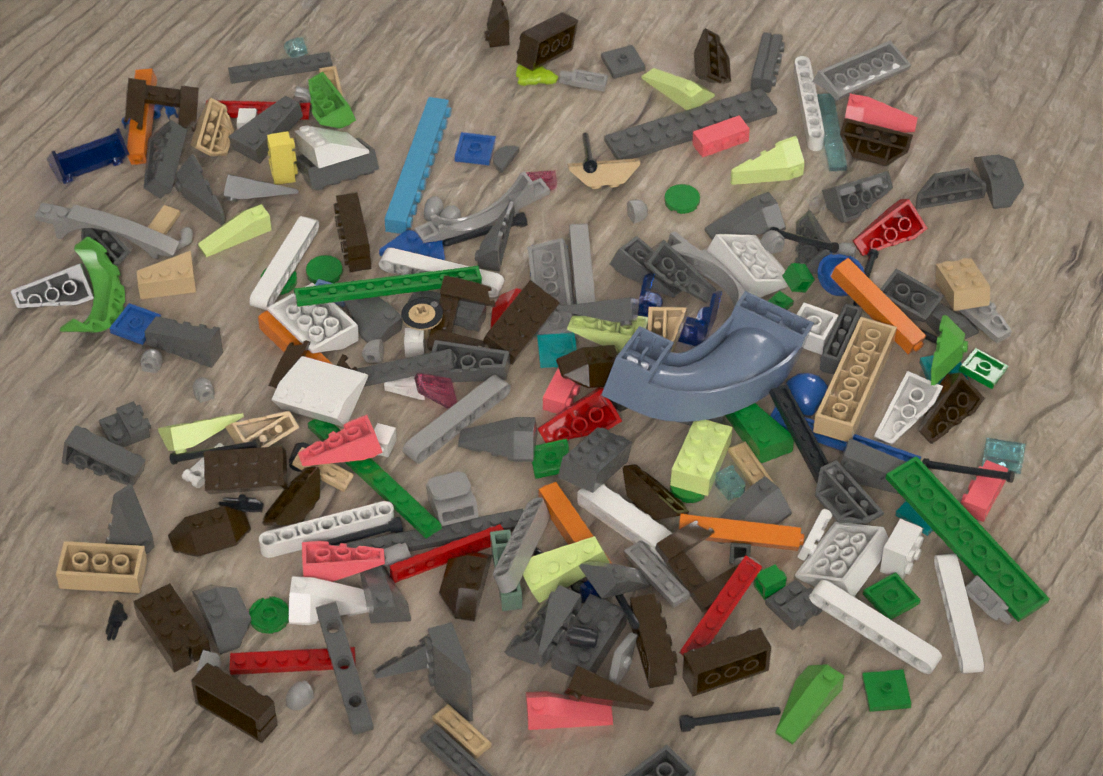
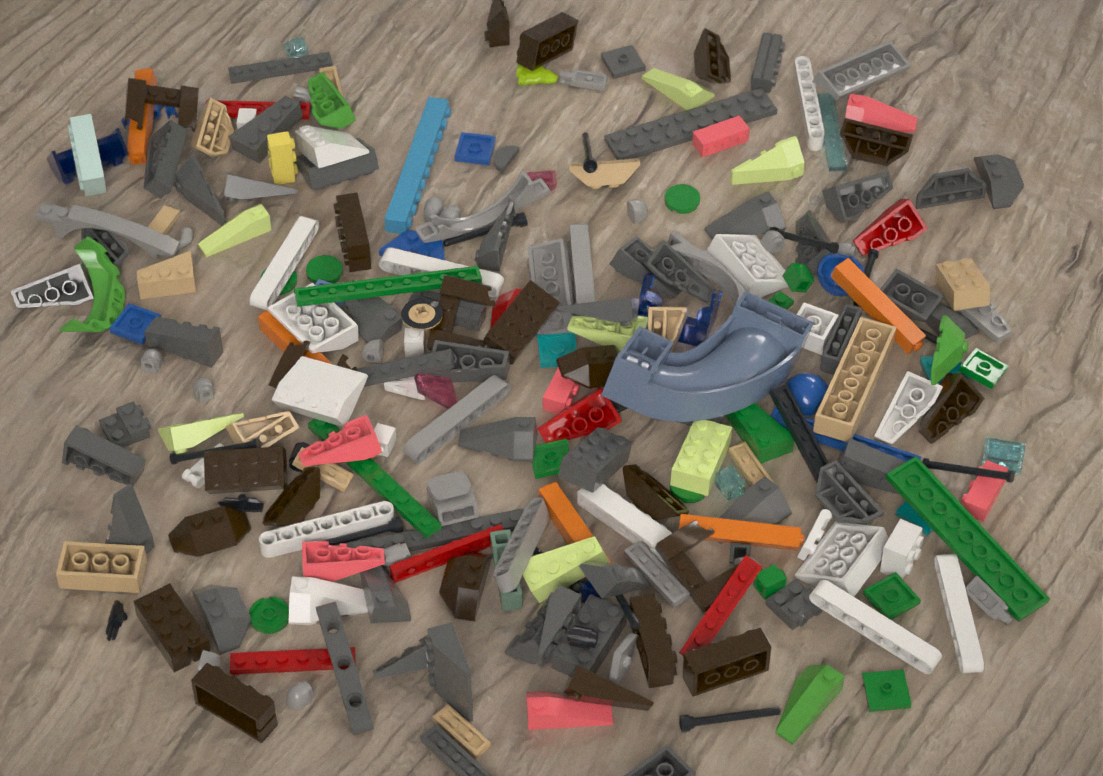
(86, 155): none -> light aqua brick

